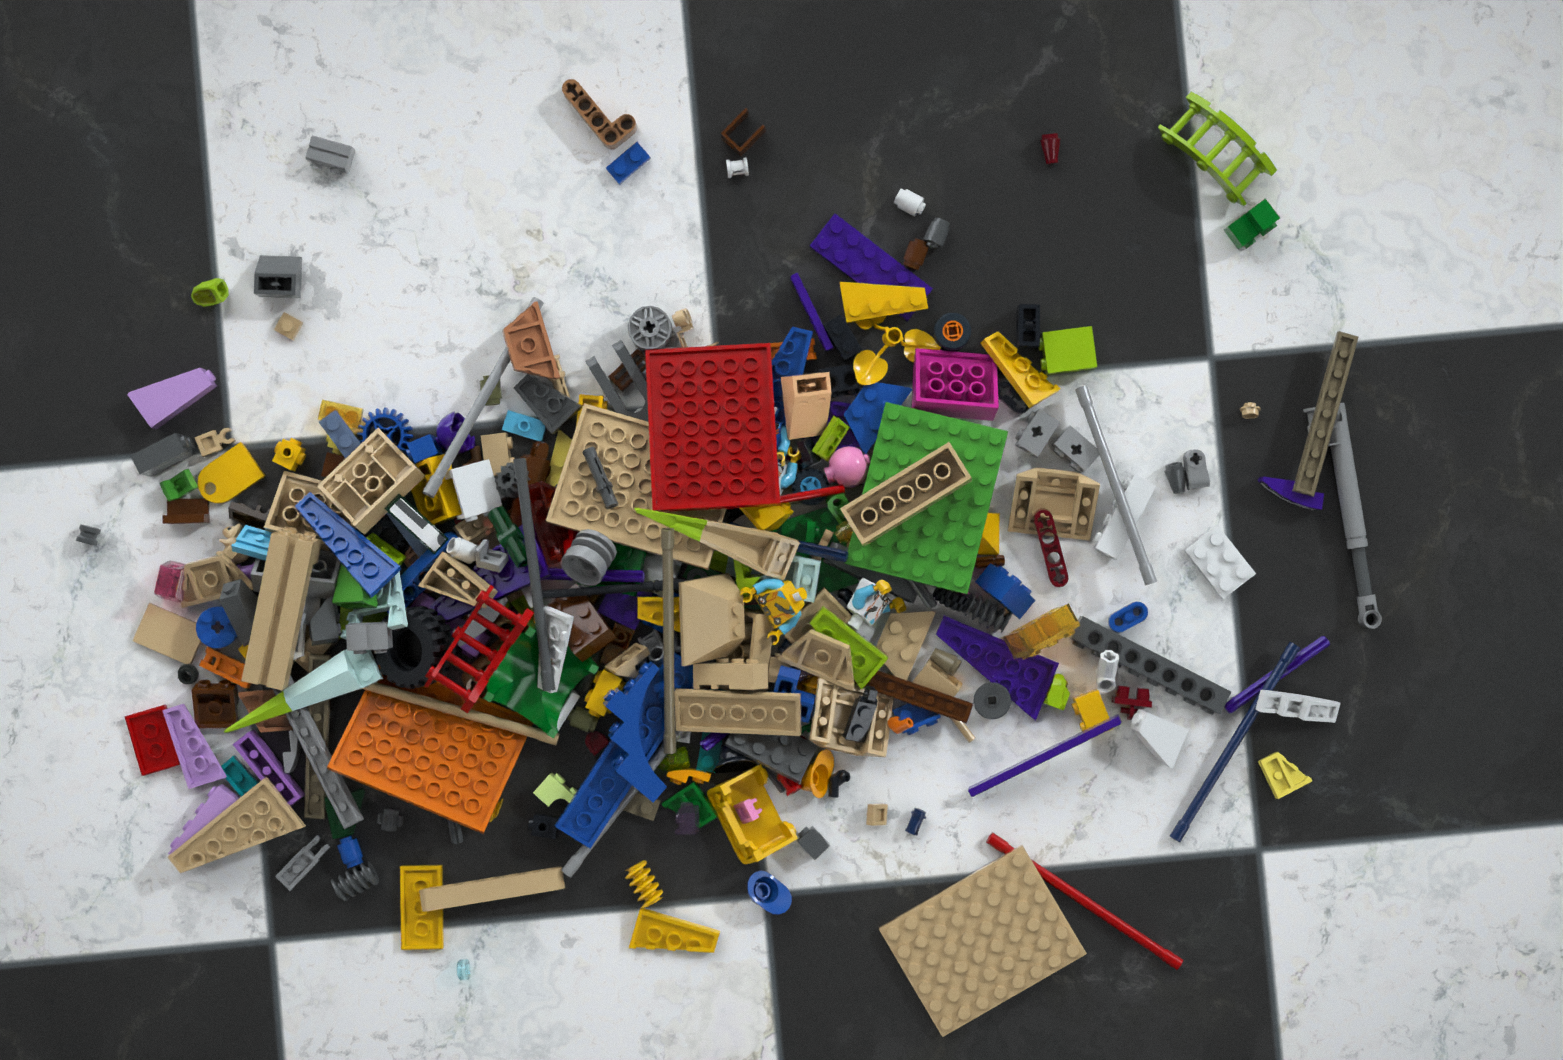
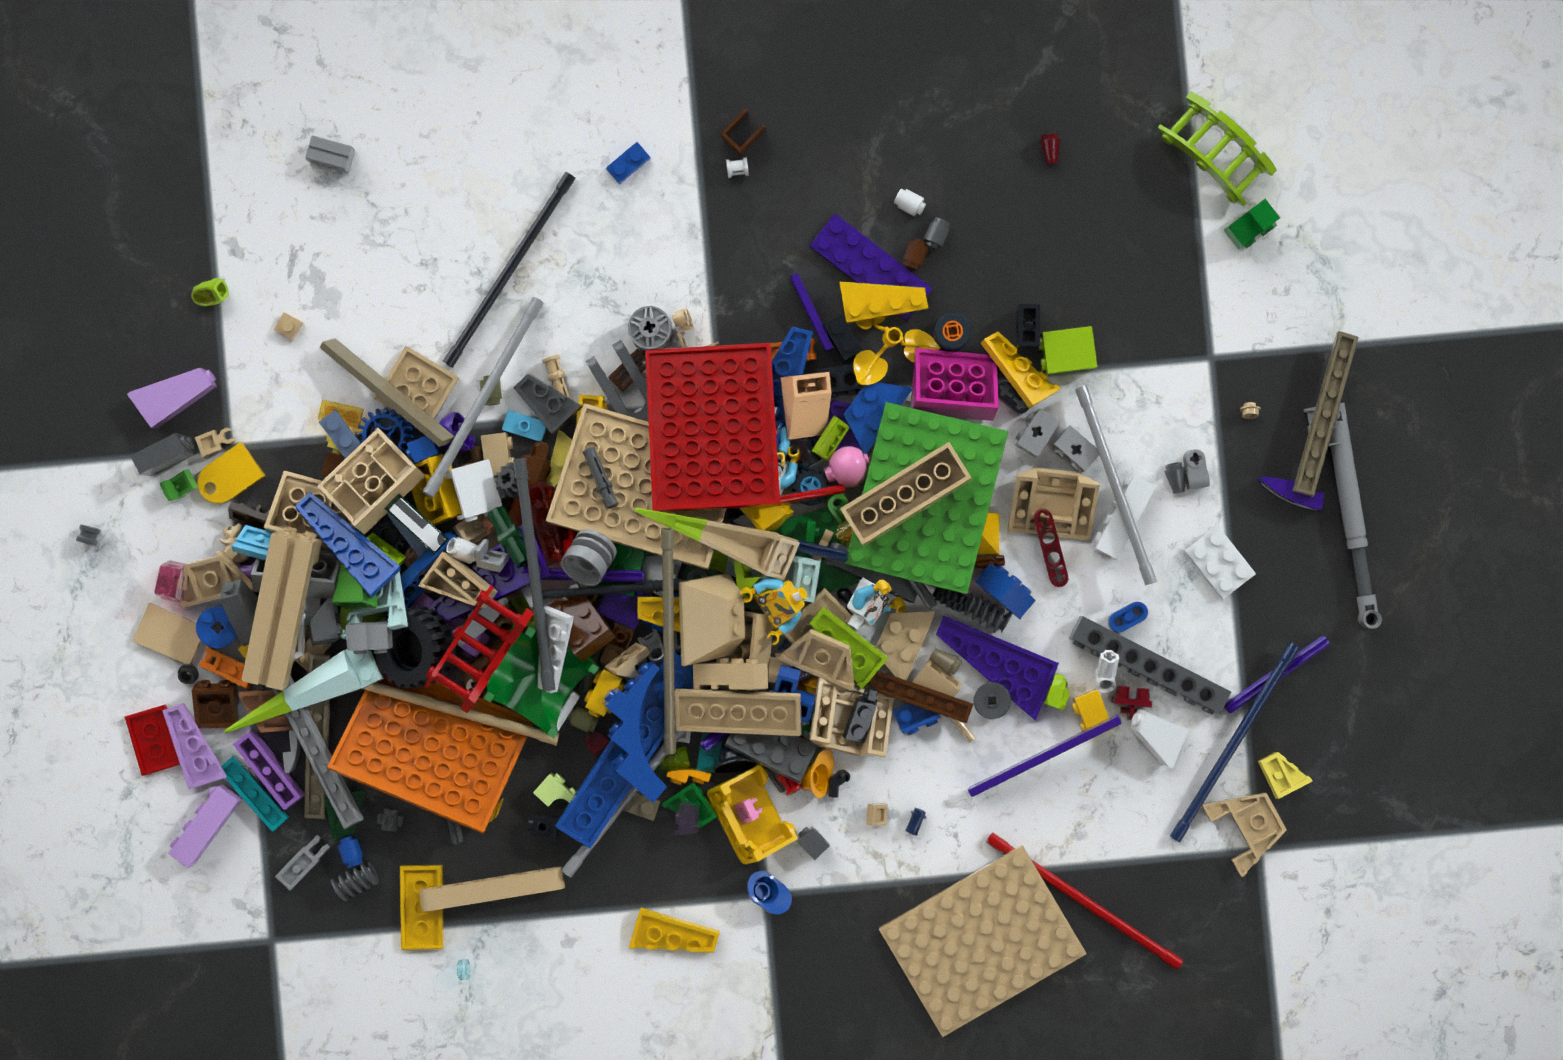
(187, 511): reddish brown panel -> none
(246, 823): tan wing -> none
(278, 277): dark grey slope -> none
(282, 454): yellow brick -> none
(387, 392): none -> dark tan tile
(421, 381): none -> tan plate
(457, 349): none -> black piece
(530, 345): nougat wing -> none
(595, 112): medium nougat beam -> none
(643, 882): yellow piece -> none
(899, 726): orange arm -> none
(1042, 632): clear yellow brick -> none
(1256, 821): none -> tan wing
(1297, 705): white slope -> none

